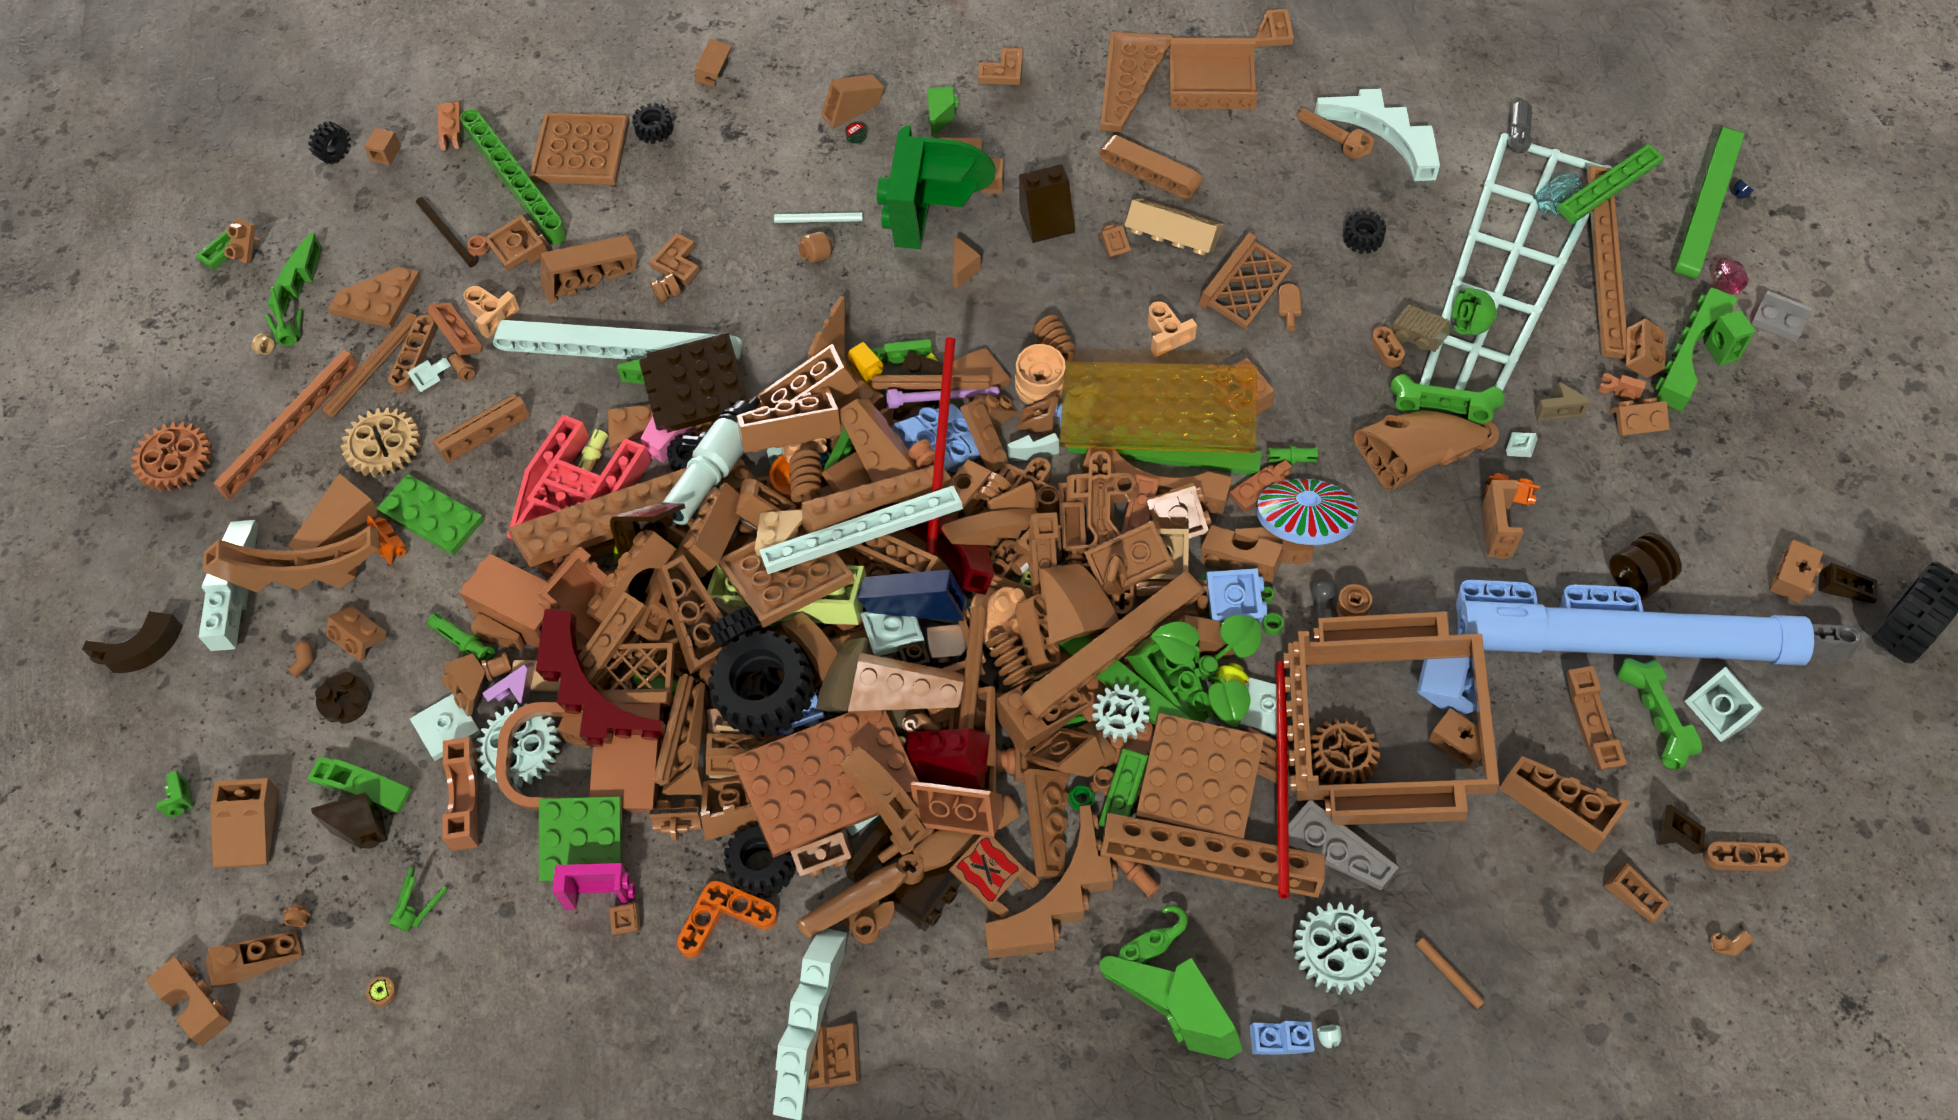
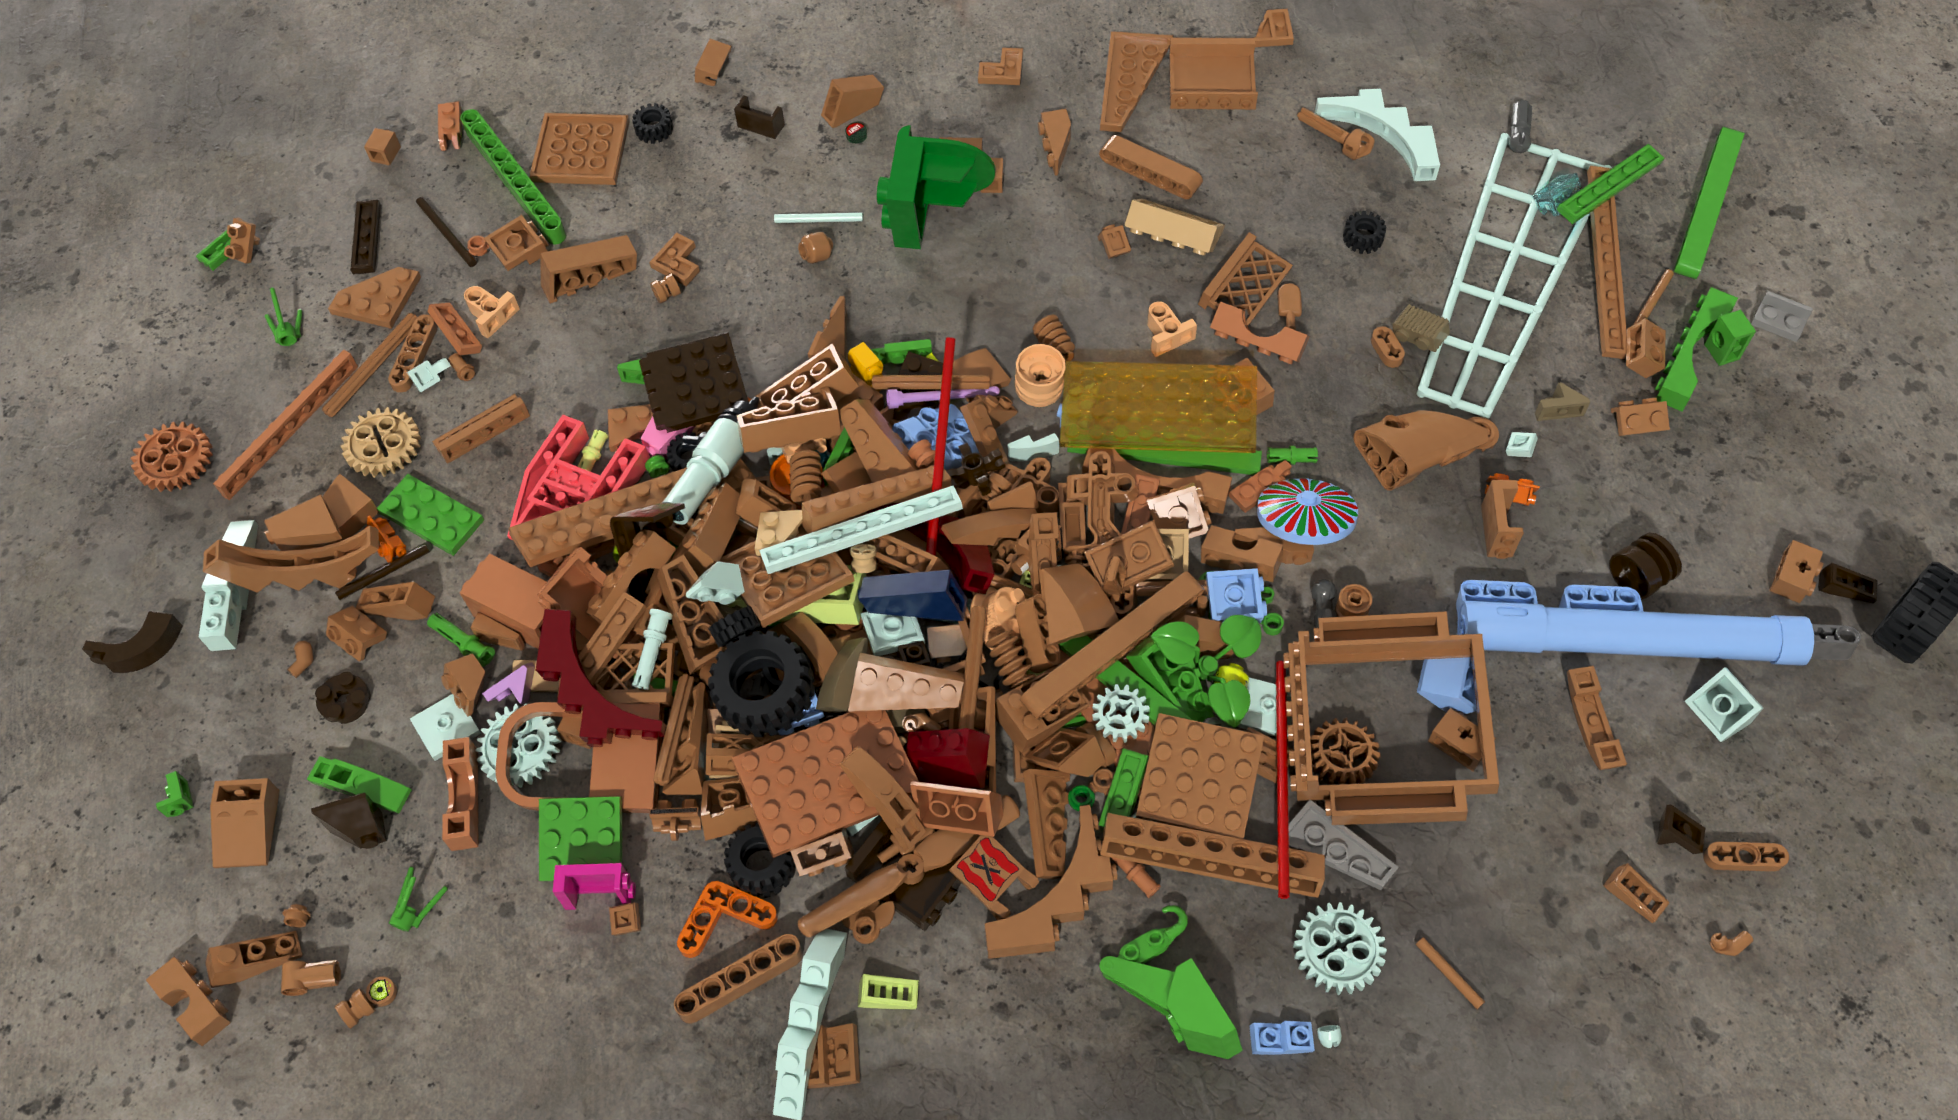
(263, 344): tan plate -> none
(297, 270): bright green slope -> none
(302, 976): none -> medium nougat piece
(303, 526): none -> medium nougat slope
(321, 139): black tyre -> none
(355, 1008): none -> medium nougat wheel
(365, 237): none -> dark brown tile
(382, 572): none -> dark brown bar
(397, 601): none -> medium nougat slope
(497, 666): medium nougat bush -> none
(591, 340): light aqua beam -> none
(654, 637): none -> light aqua pin
(657, 466): none -> bright green bush
(718, 584): none -> light aqua slope
(724, 978): none -> medium nougat beam
(758, 121): none -> dark brown panel
(863, 558): none -> tan wheel
(888, 982): none -> yellowish green slope
(941, 107): bright green slope -> none
(965, 262): medium nougat slope -> none
(975, 468): none -> dark brown pin
(1005, 761): nougat wheel -> none
(1040, 417): medium nougat slope -> none
(1046, 203): dark brown slope -> none
(1056, 130): none -> medium nougat slope
(1232, 321): none -> nougat arch
(1474, 312): bright green cylinder -> none
(1476, 405): bright green plate -> none
(1564, 802): medium nougat wedge -> none
(1625, 388): nougat plate -> none
(1655, 296): none -> medium nougat bar
(1679, 740): bright green plate -> none
(1731, 277): clear pink head -> none
(1742, 189): dark blue hinge -> none

